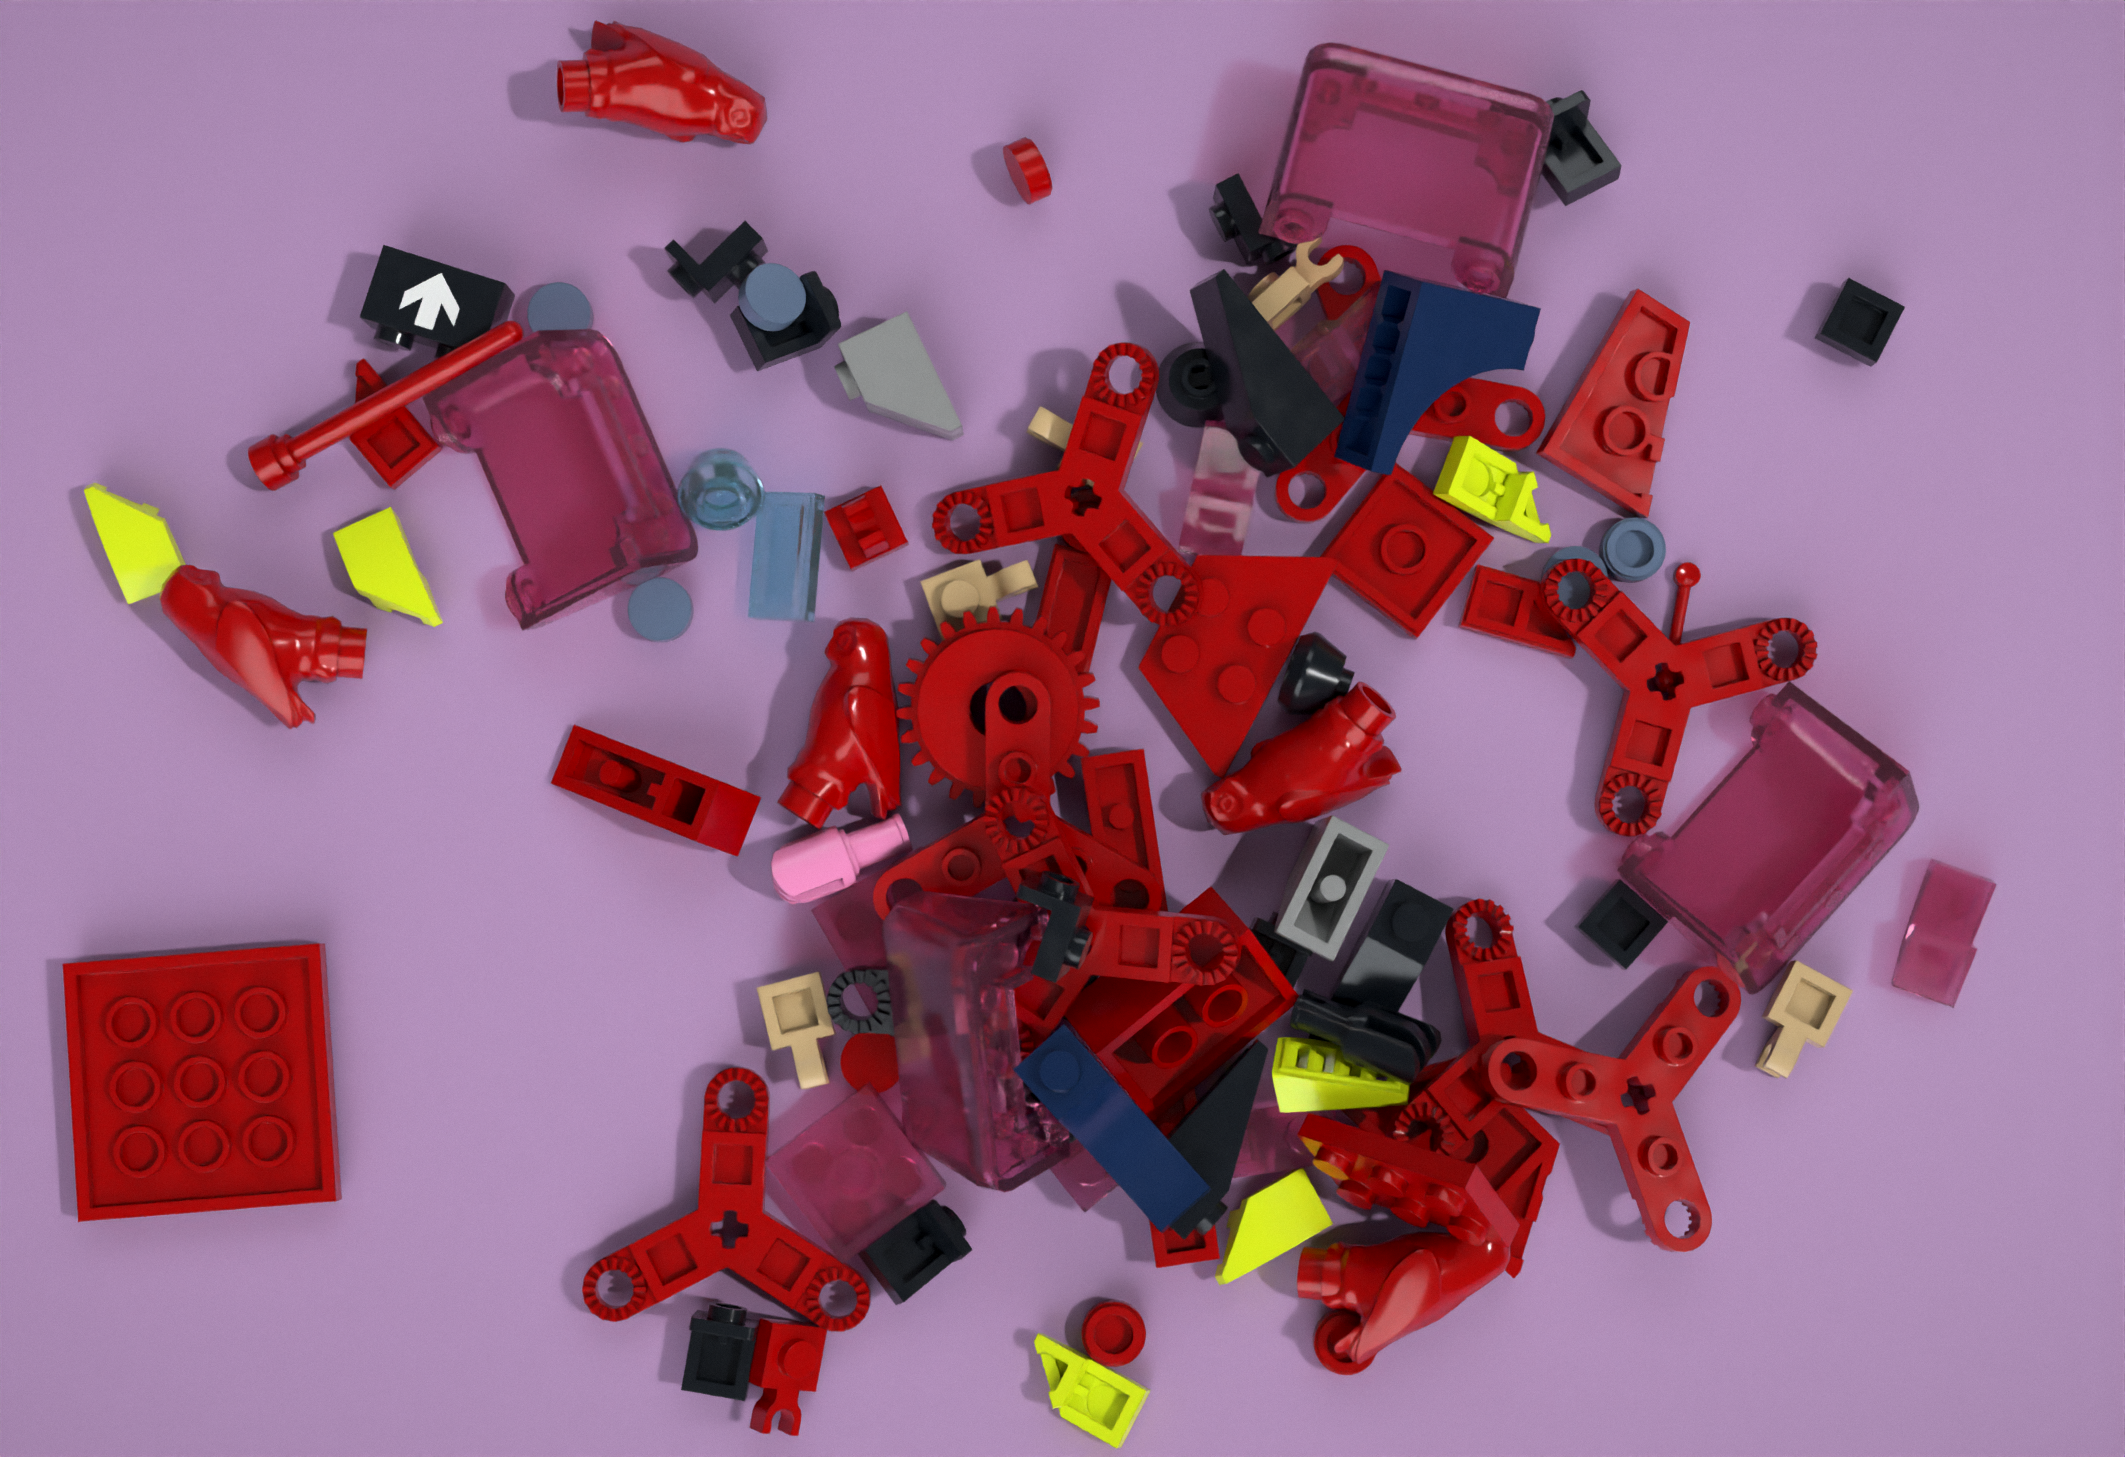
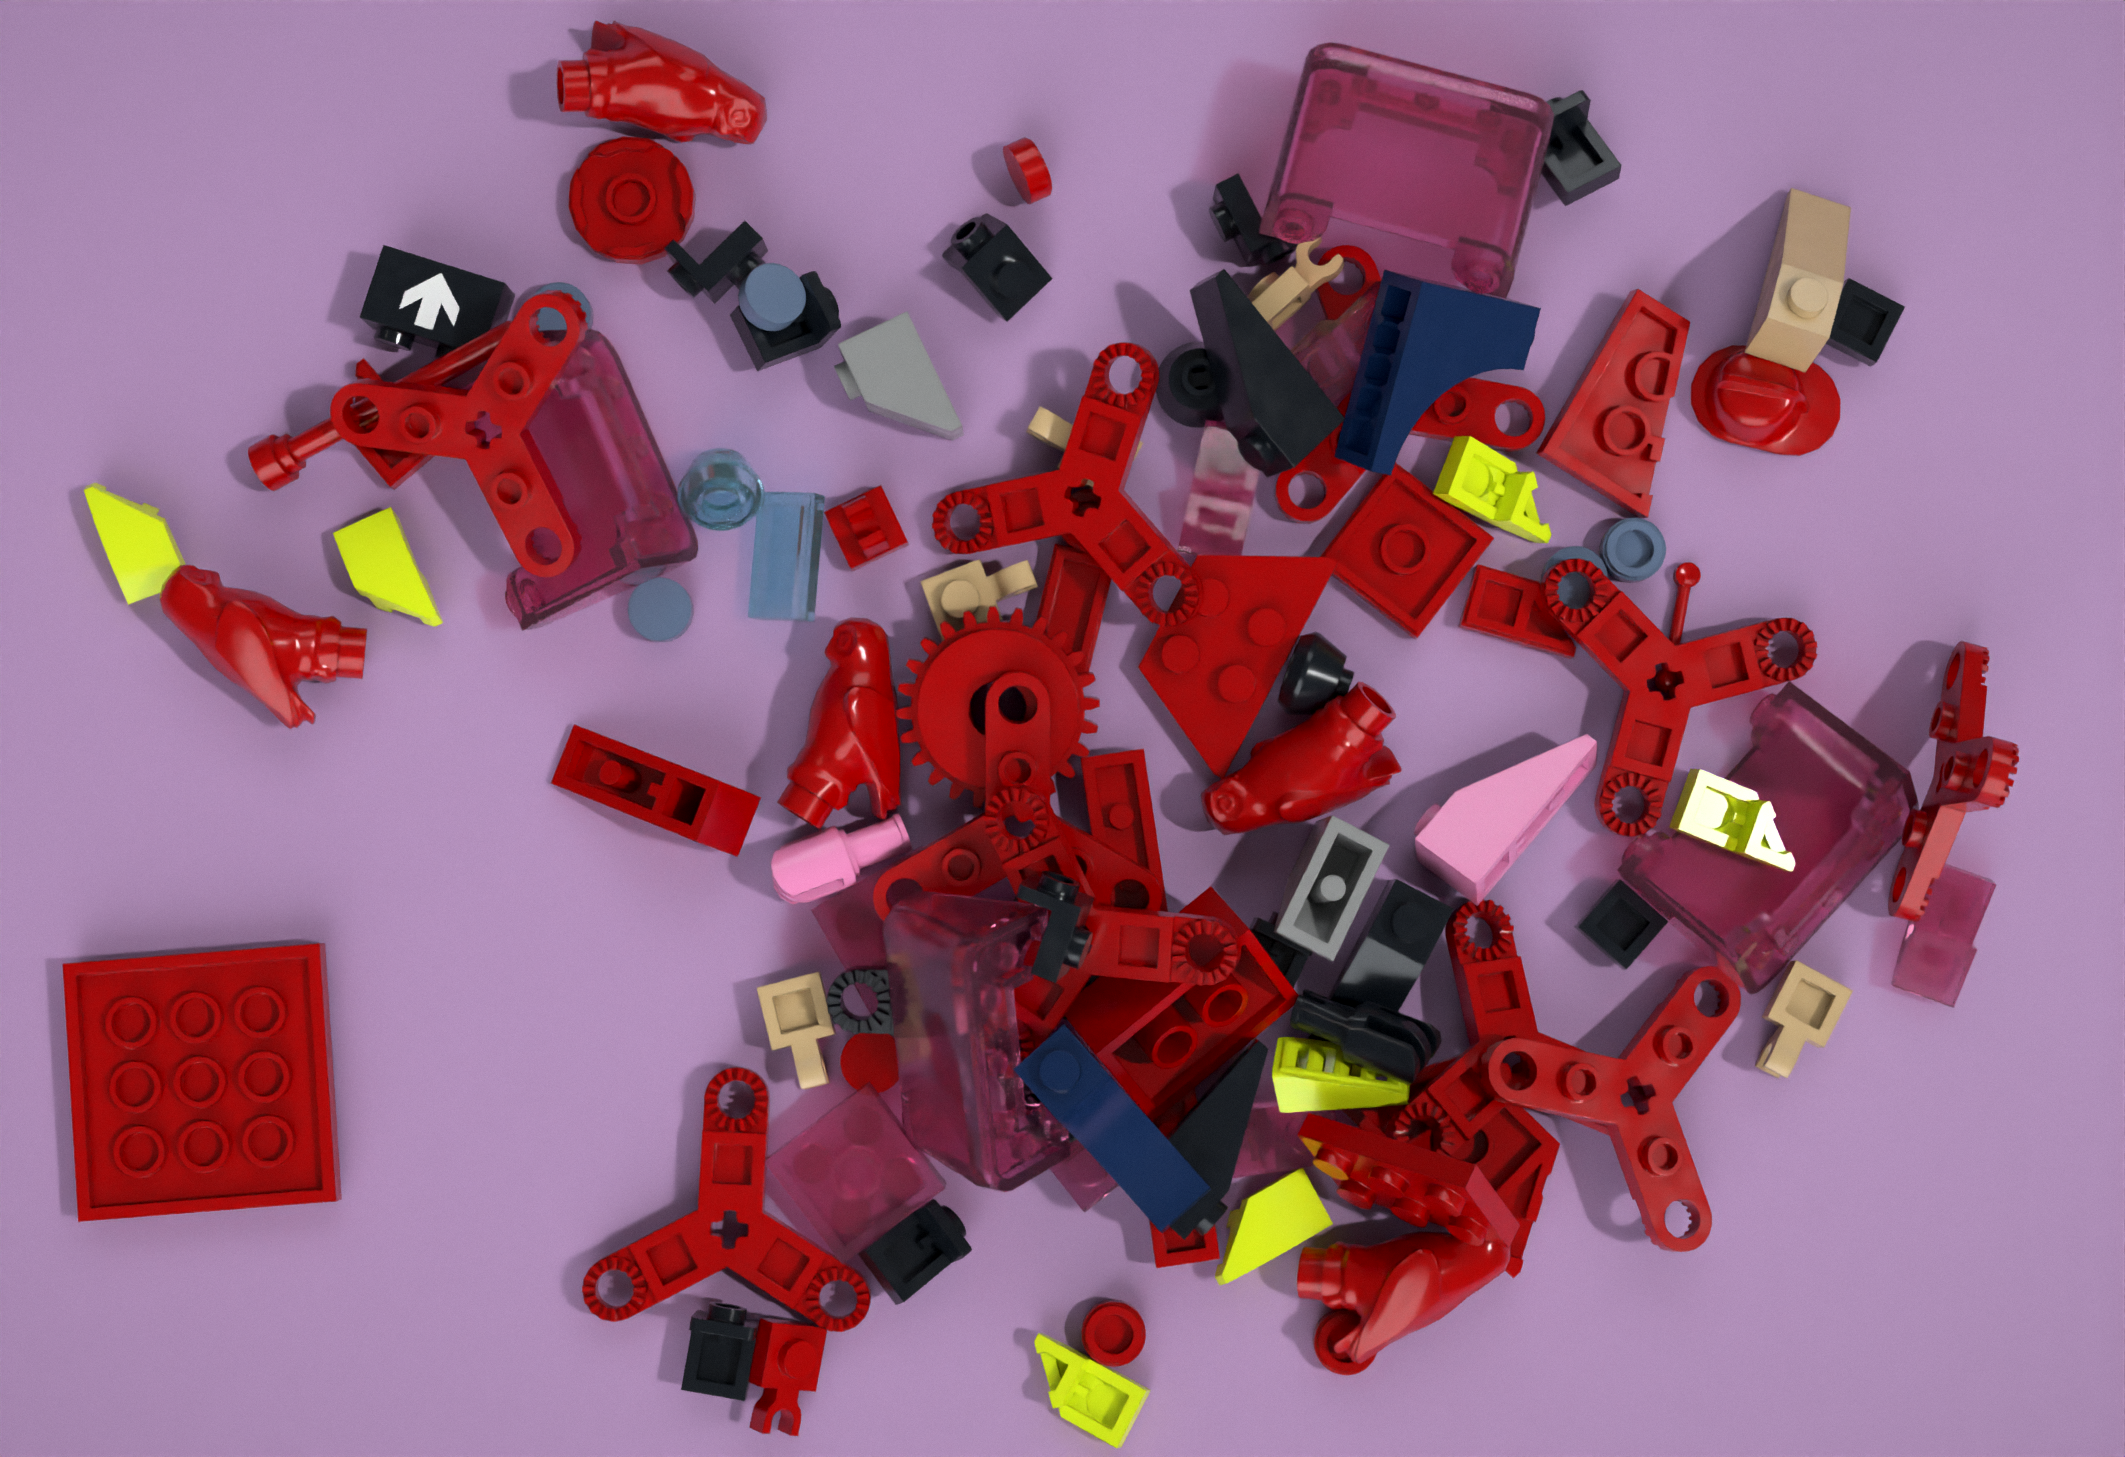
(513, 392): none -> red piece
(631, 200): none -> red tile
(996, 264): none -> black bracket
(1494, 820): none -> bright pink slope
(1730, 819): none -> slope
(1764, 402): none -> red piece
(1801, 282): none -> tan slope
(1967, 777): none -> red piece

